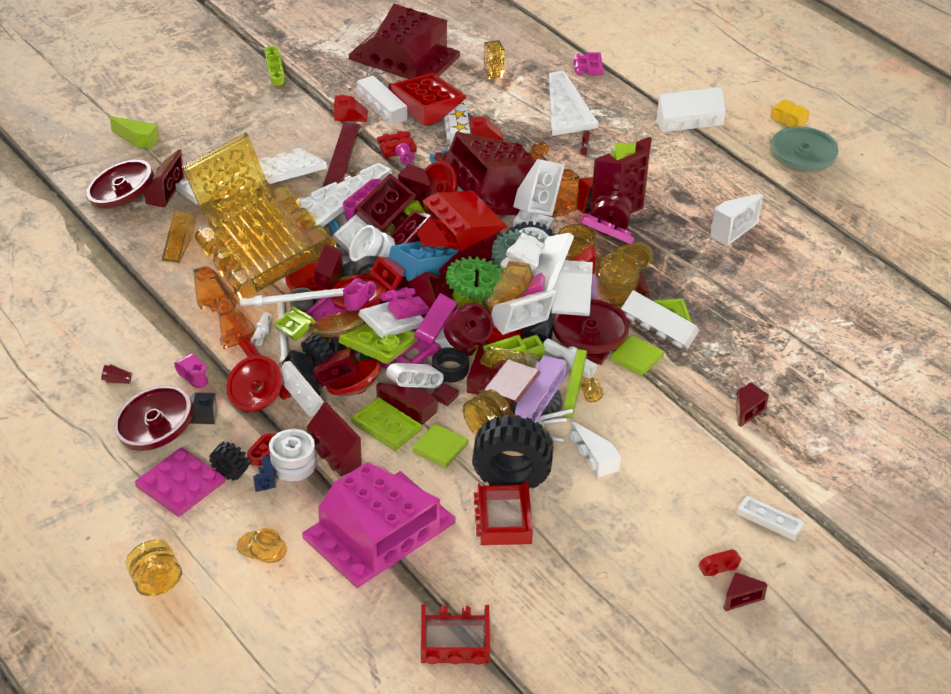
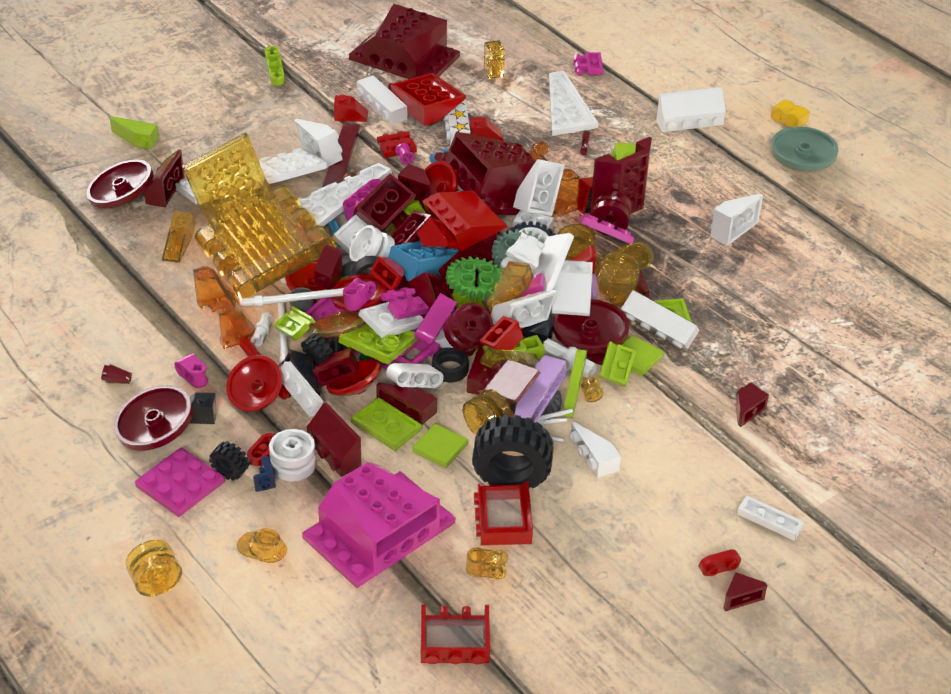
(319, 141): none -> white slope
(445, 394): dark red tile -> none
(484, 563): none -> clear yellow piece
(503, 335): none -> red slope
(617, 364): none -> lime plate

